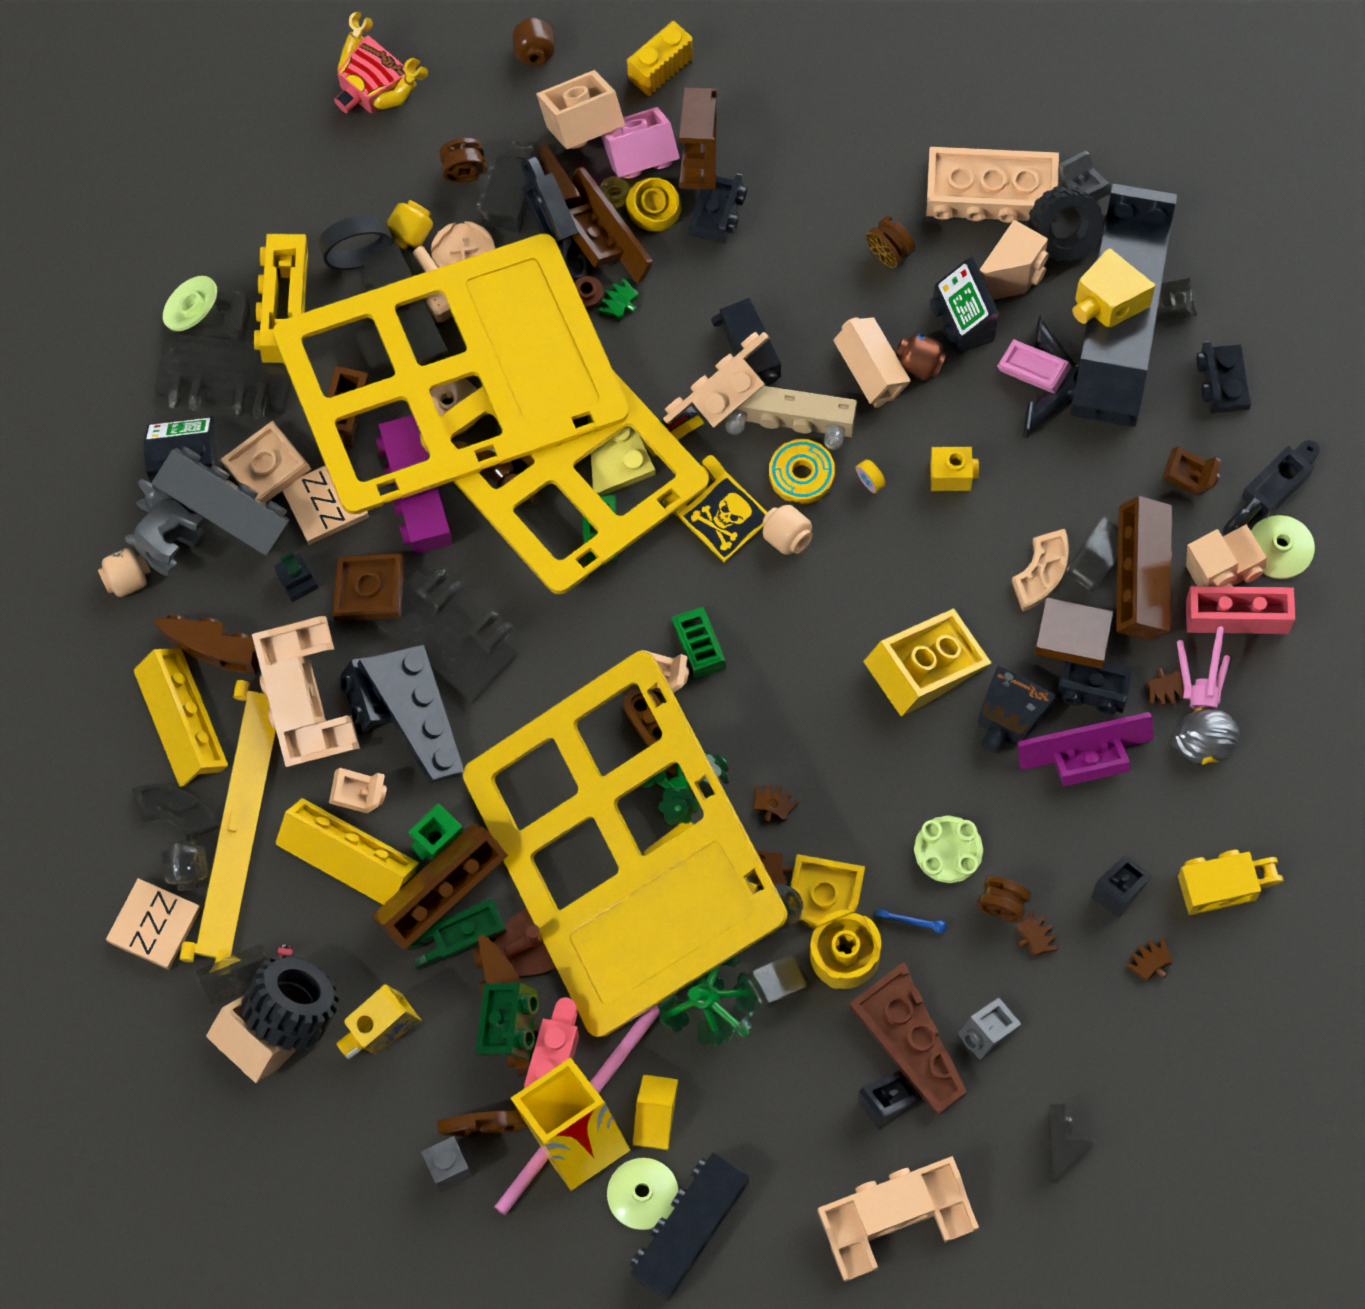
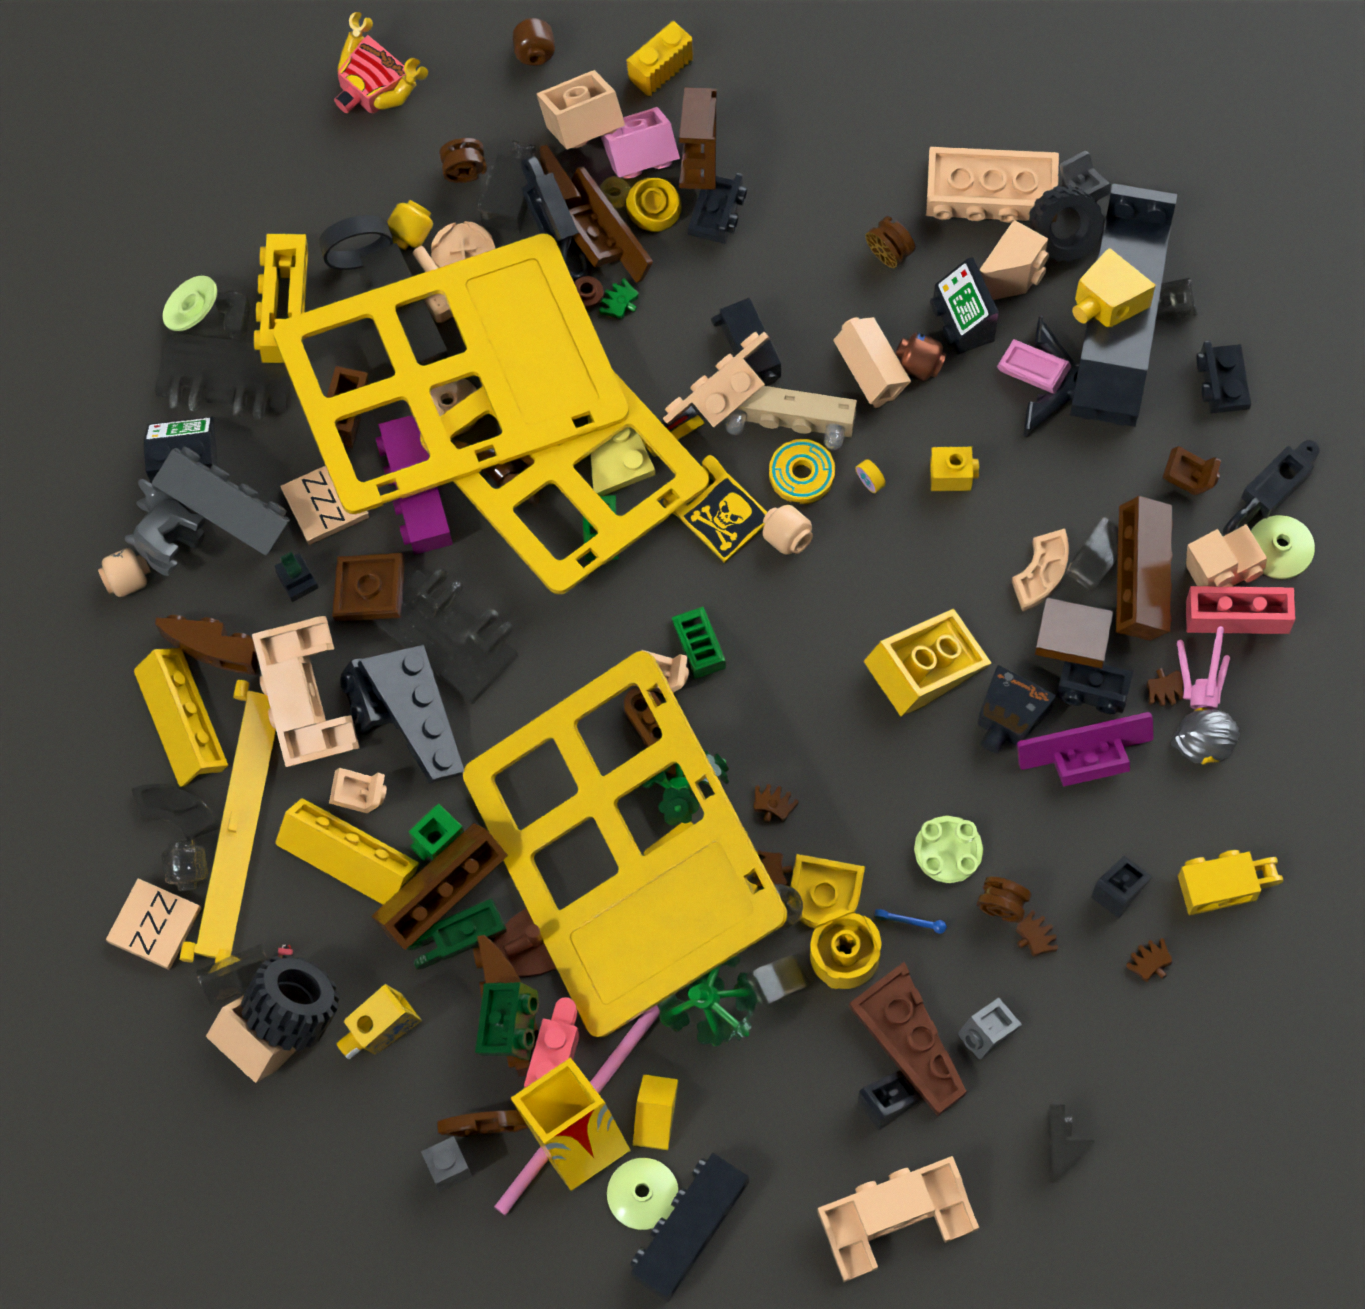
(266, 462): light nougat tile -> none

